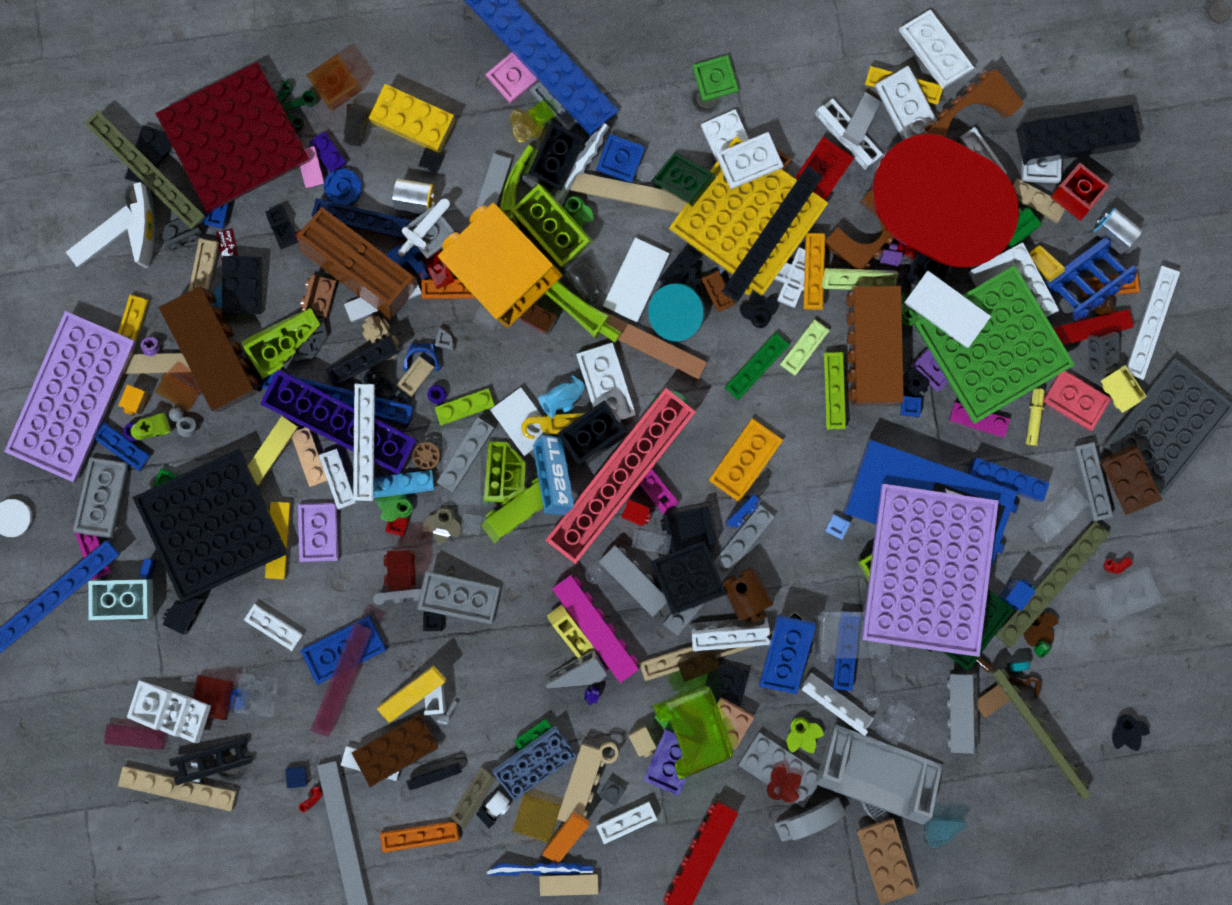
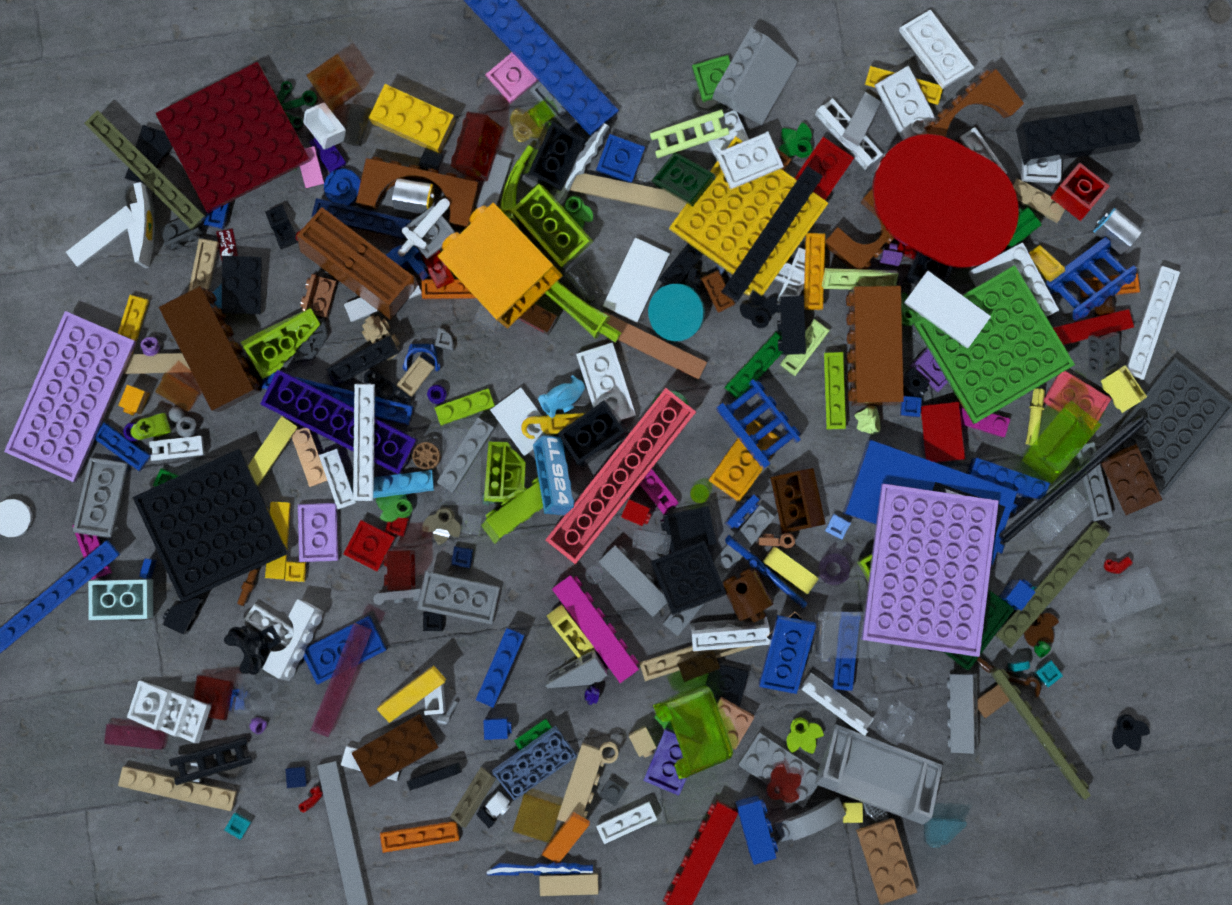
(177, 448): none -> white plate
(237, 826): none -> teal tile
(247, 587): none -> dark orange bar
(252, 646): none -> black piece
(258, 725): none -> medium lavender hinge
(295, 571): none -> yellow tile
(305, 620): none -> white arch
(324, 125): none -> white panel
(369, 545): none -> red plate
(381, 176): none -> dark orange arch
(462, 557): none -> dark blue tile
(477, 146): none -> clear red brick
(497, 728): none -> blue brick
(500, 667): none -> blue brick
(699, 493): none -> clear neon green plate
(700, 137): none -> yellowish green bar
(751, 441): none -> blue fence
(755, 77): none -> light grey slope
(756, 829): none -> blue brick
(760, 566): none -> blue piece
(769, 540): none -> nougat plate
(790, 570): none -> light yellow beam
(791, 325): none -> black brick
(795, 139): none -> green plate
(797, 500): none -> reddish brown slope
(844, 566): none -> clear purple piece
(853, 812): none -> light yellow tile
(868, 420): none -> yellowish green piece
(943, 432): none -> red tile
(1048, 673): none -> teal plate
(1061, 442): none -> clear neon green windscreen
(1073, 478): none -> black axle

